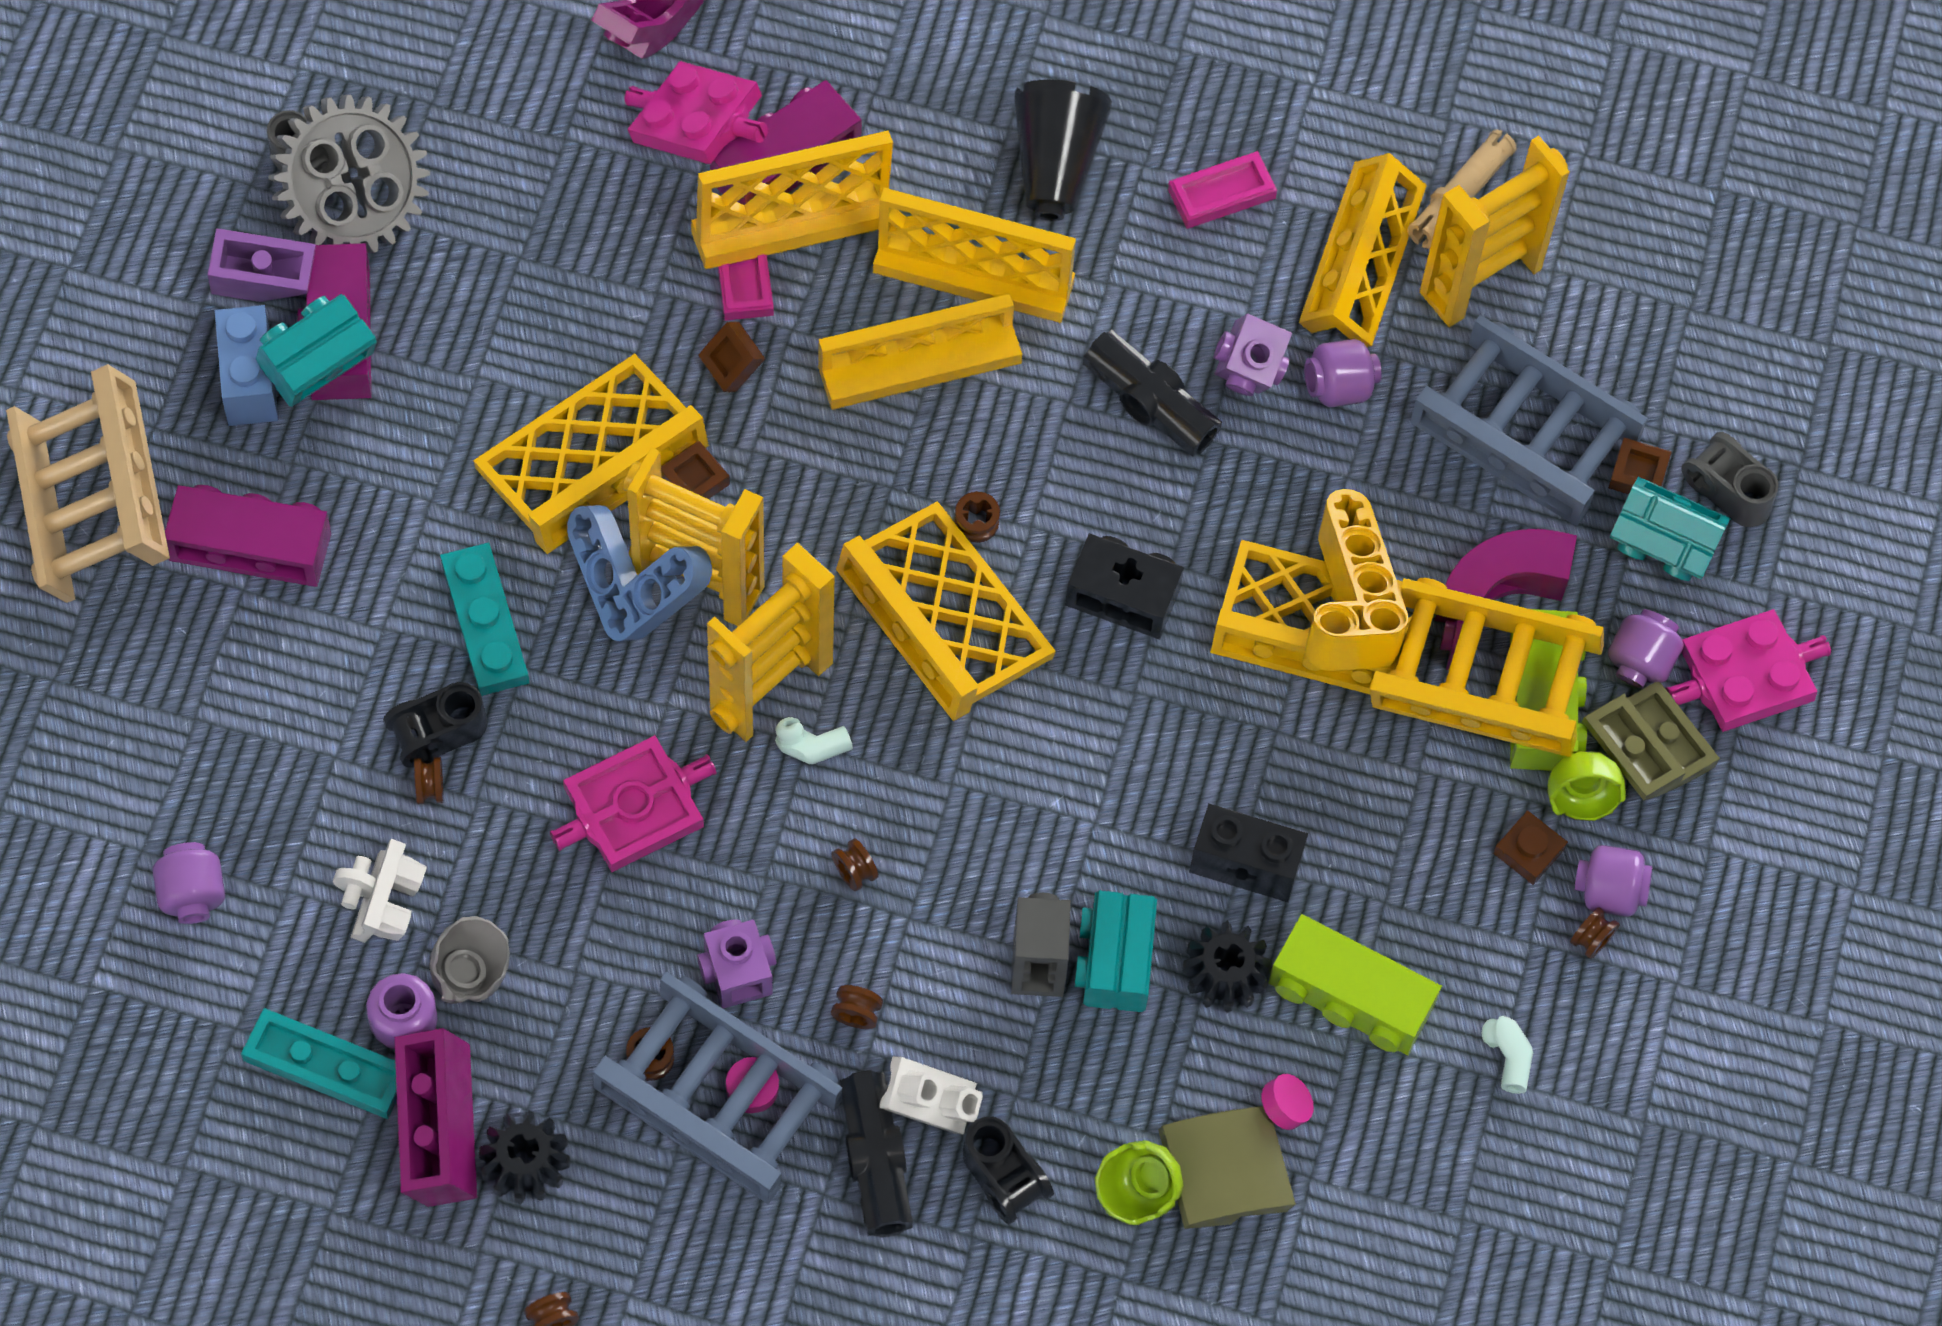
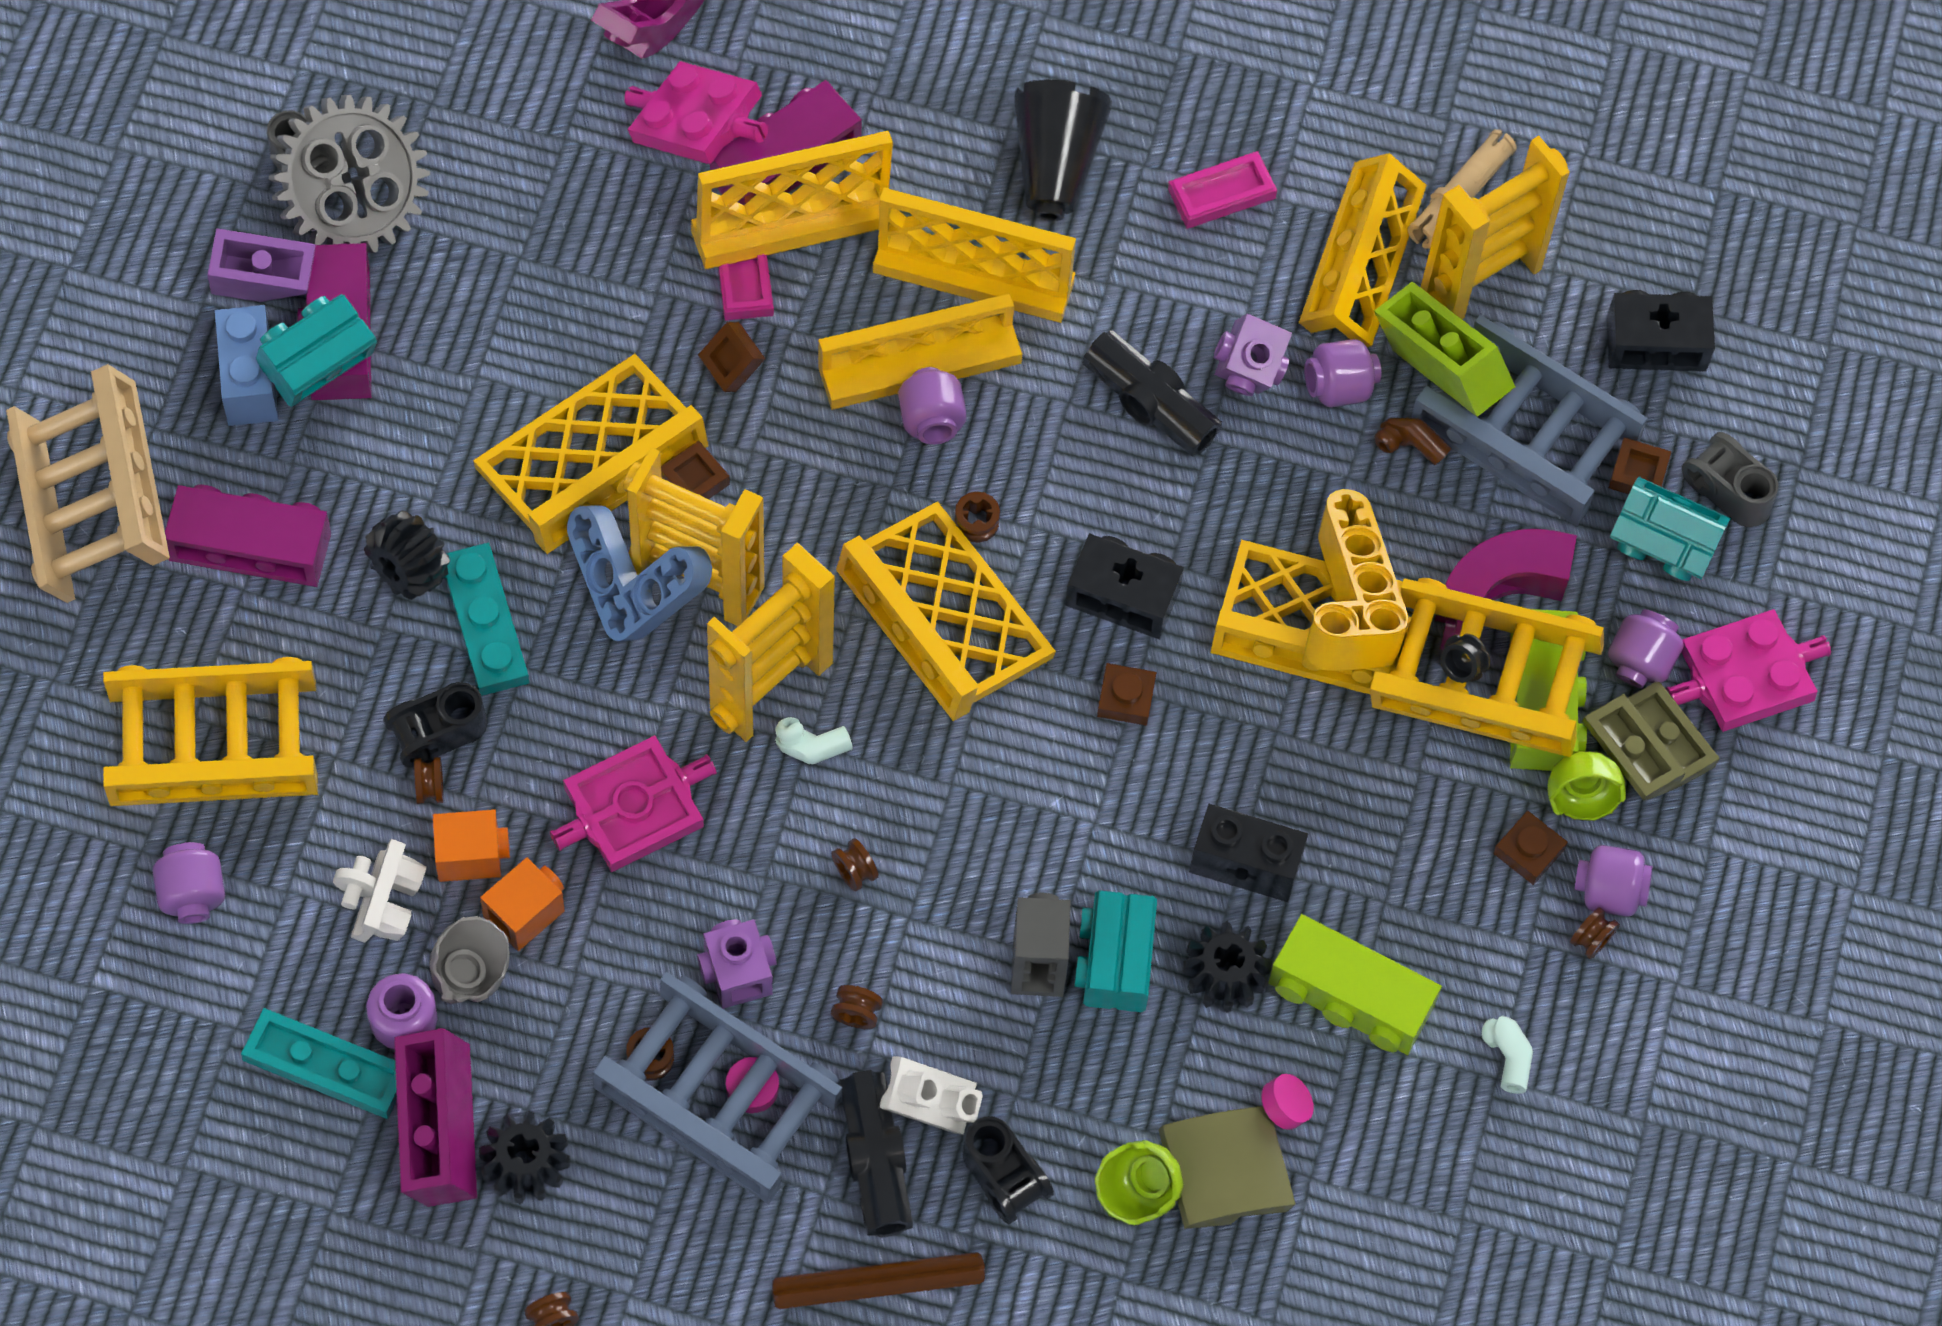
(237, 773): none -> yellow fence
(407, 555): none -> black gear
(469, 845): none -> orange brick
(524, 902): none -> orange brick
(878, 1280): none -> reddish brown axle
(932, 405): none -> medium lavender head
(1126, 694): none -> reddish brown plate
(1411, 432): none -> reddish brown arm
(1445, 349): none -> lime brick
(1456, 663): none -> black plate
(1660, 331): none -> black brick

